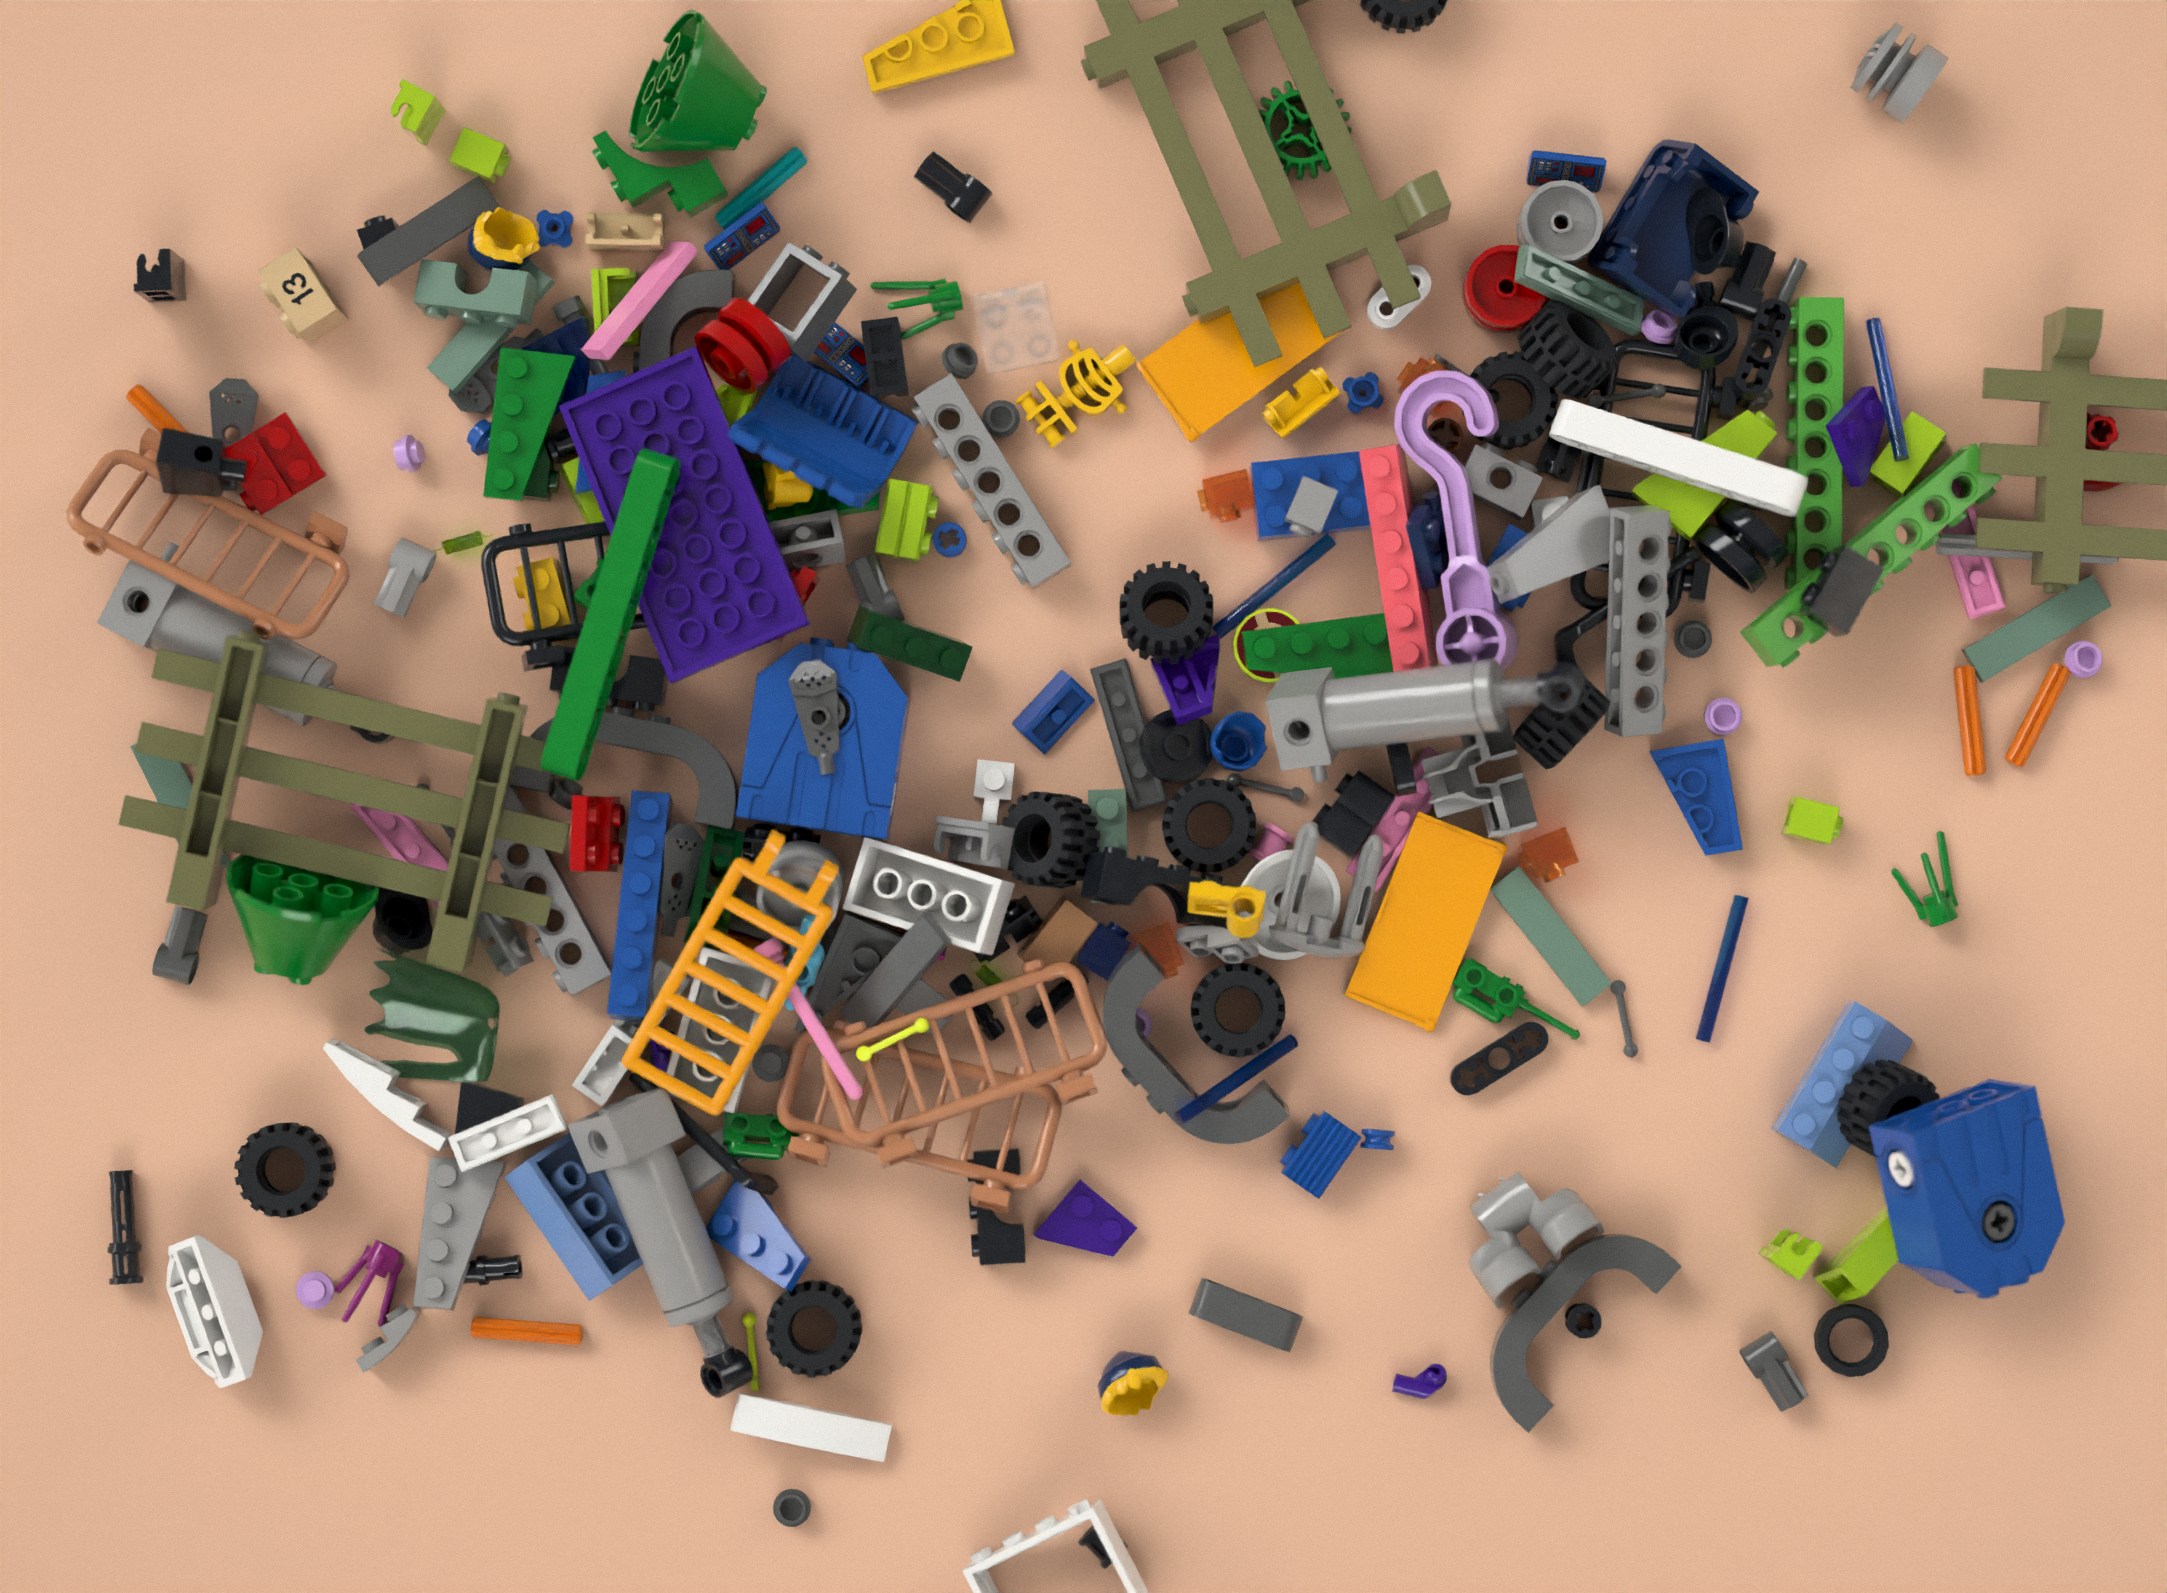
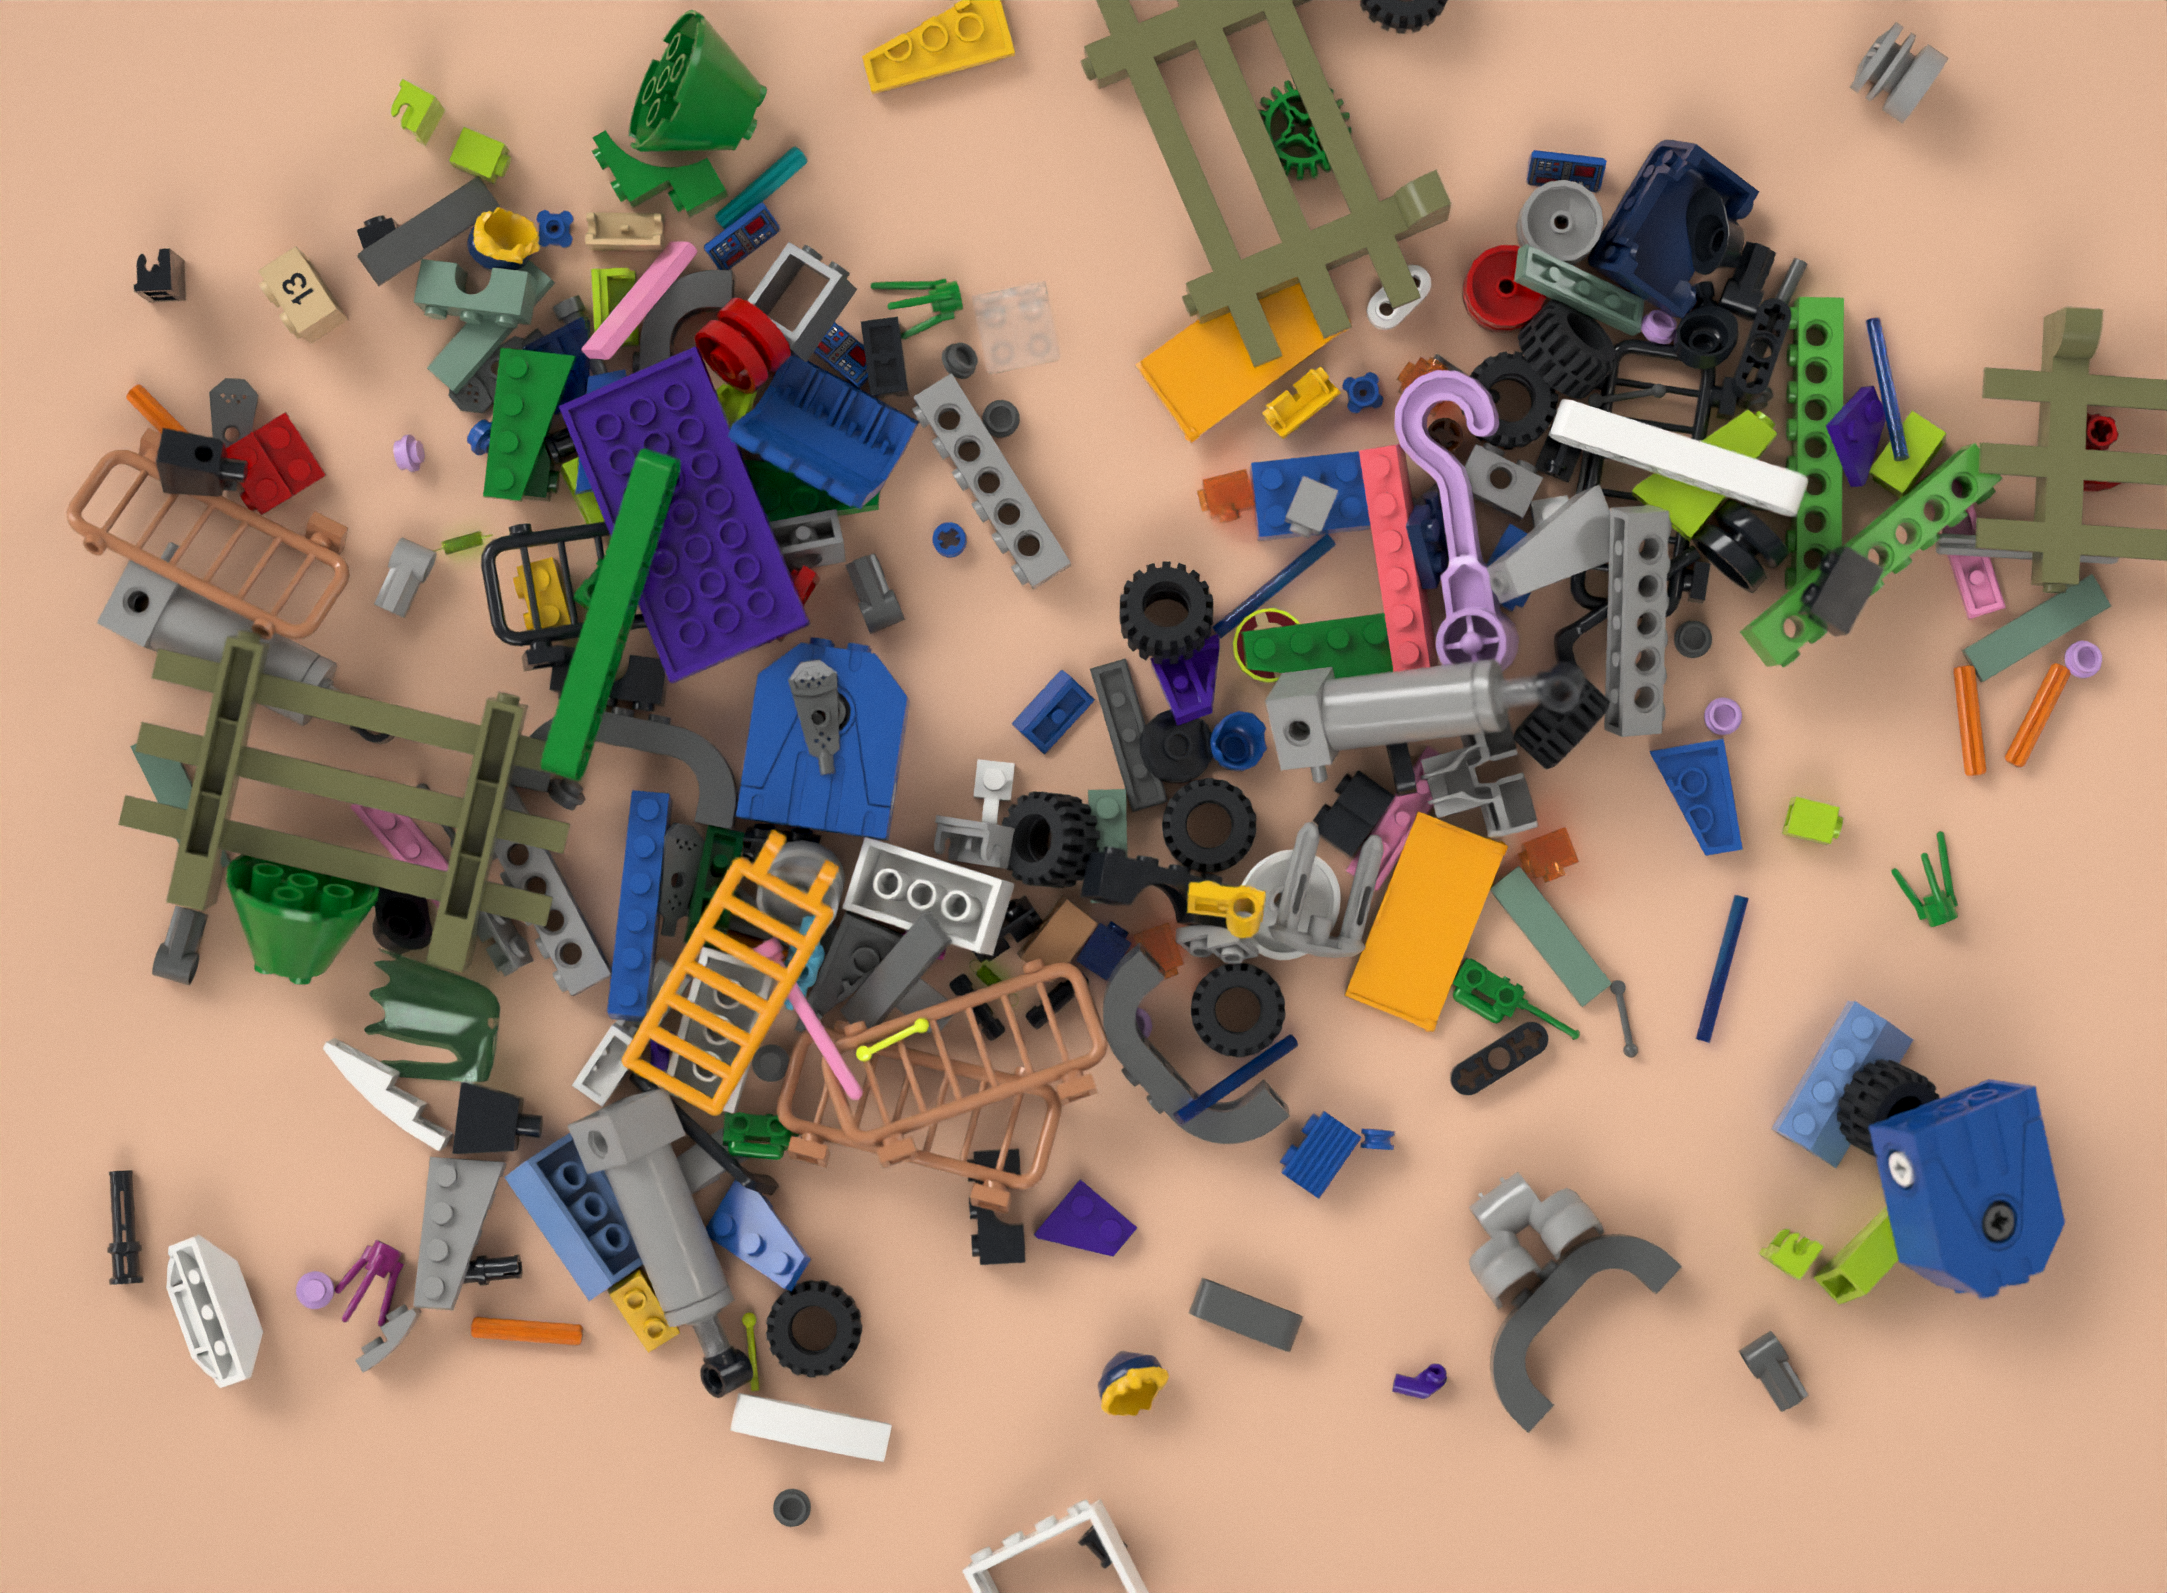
(253, 1175): black tyre -> none
(507, 1133): white tile -> none
(596, 833): red plate -> none
(642, 1310): none -> yellow plate
(784, 488): yellow piece -> none
(905, 520): lime brick -> none
(909, 643): dark green brick -> none
(961, 192): black piece -> none
(1107, 369): yellow torso -> none
(1271, 842): bright pink bush -> none
(1295, 794): dark grey hinge -> none
(1594, 1318): black bush -> none
(1878, 1350): black tyre -> none

